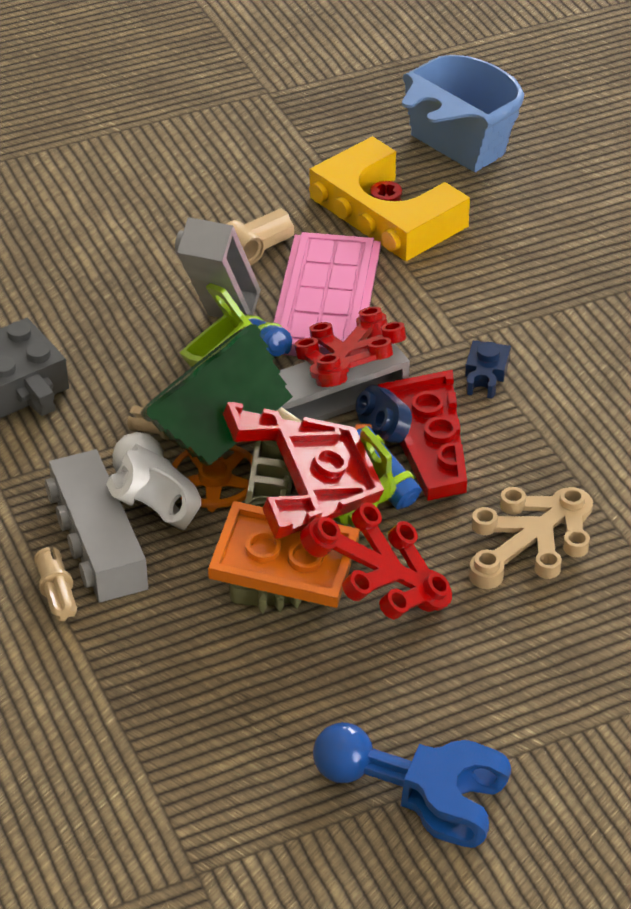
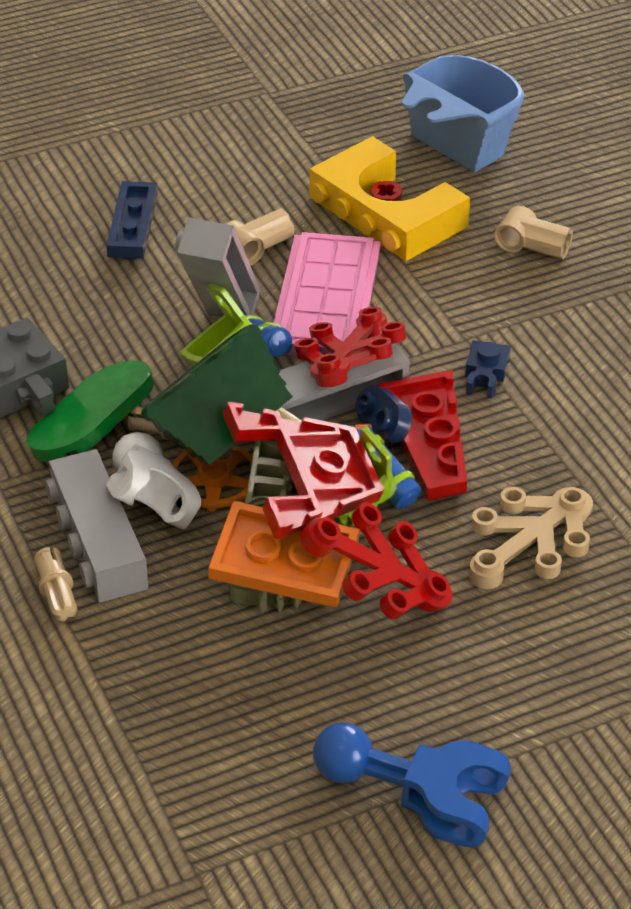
(91, 410): none -> green tile
(132, 220): none -> dark blue plate
(523, 230): none -> tan piece

